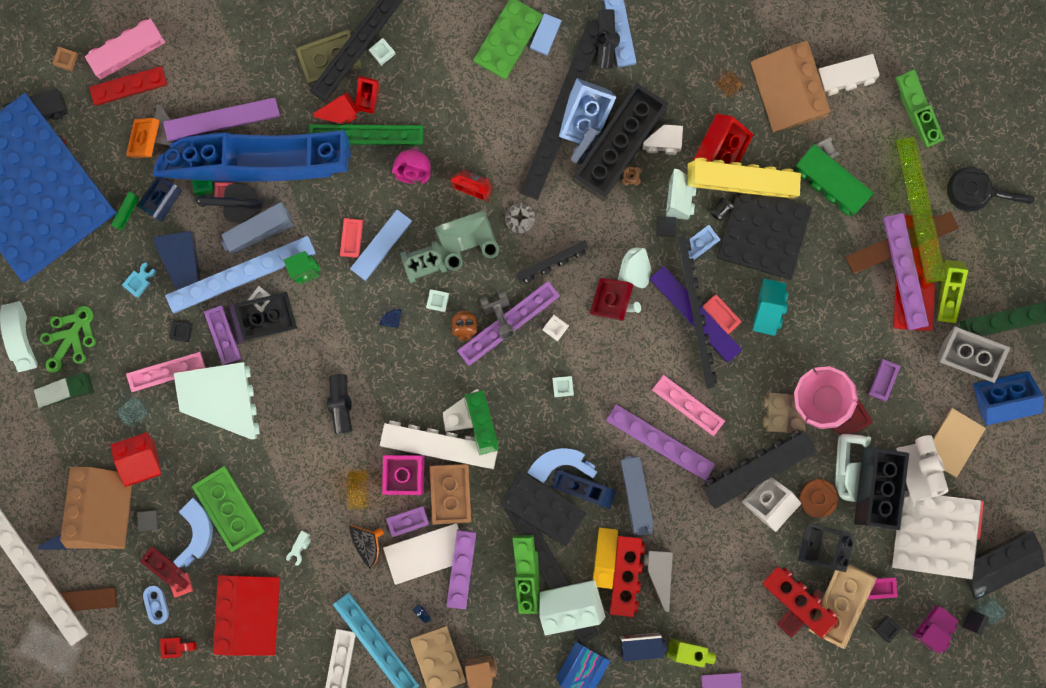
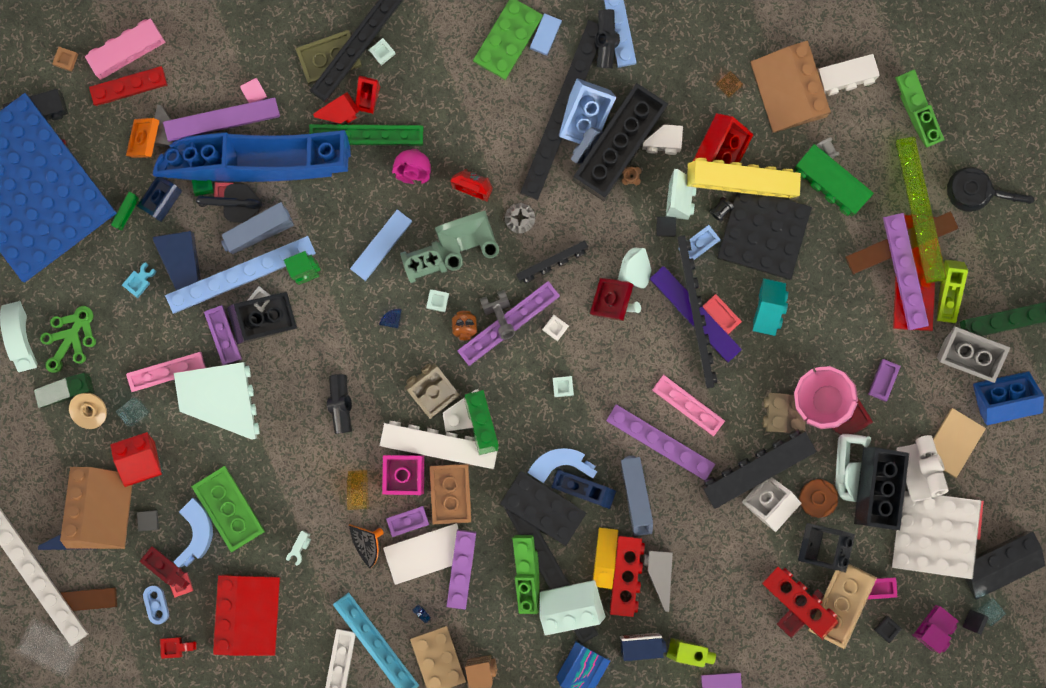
(82, 415): none -> tan dish
(181, 331): black tile -> none
(253, 91): none -> bright pink slope
(351, 238): coral tile -> none
(431, 390): none -> dark tan plate

